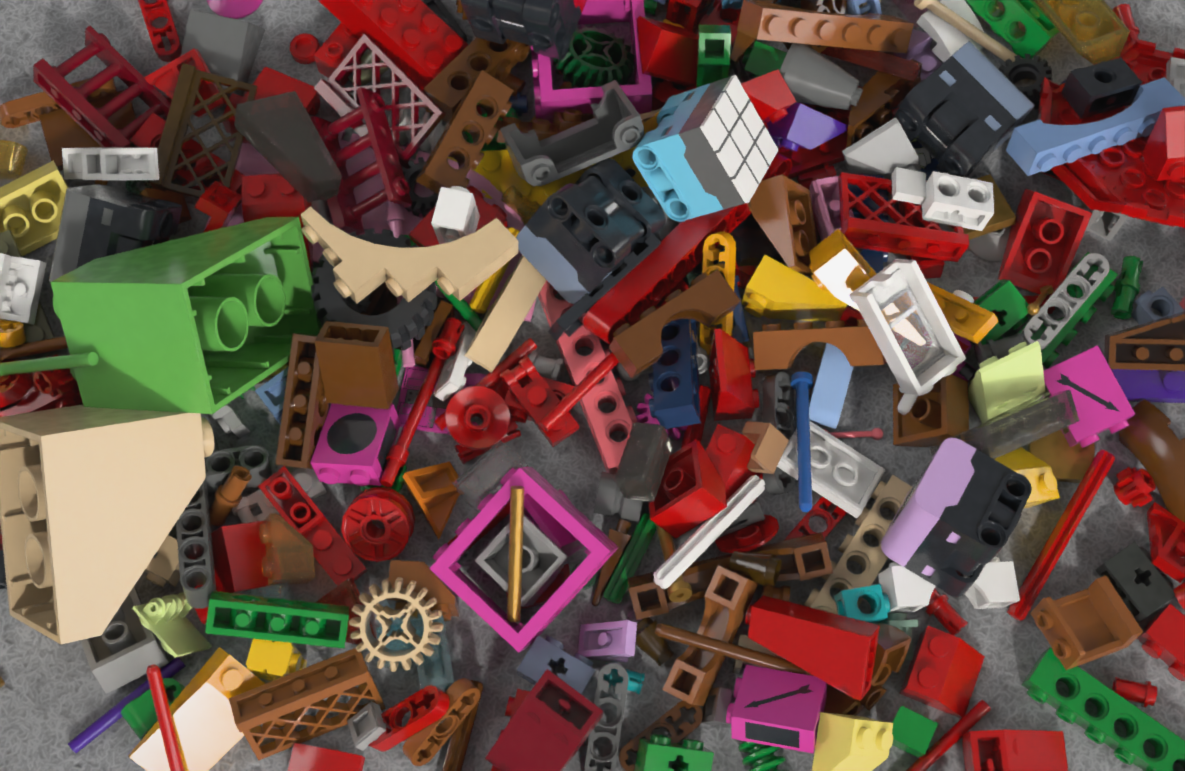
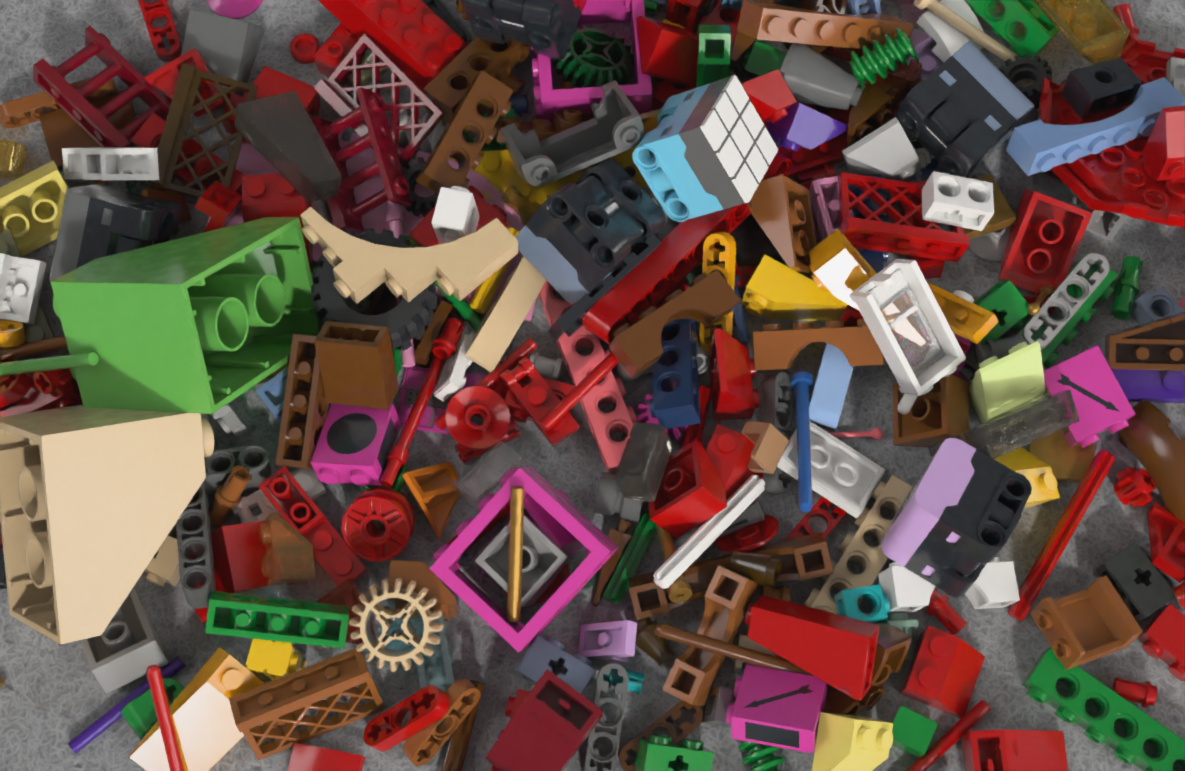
(169, 623): yellowish green hinge -> none
(366, 725): light grey tile -> none
(882, 57): none -> green piece
(908, 186): white tile -> none

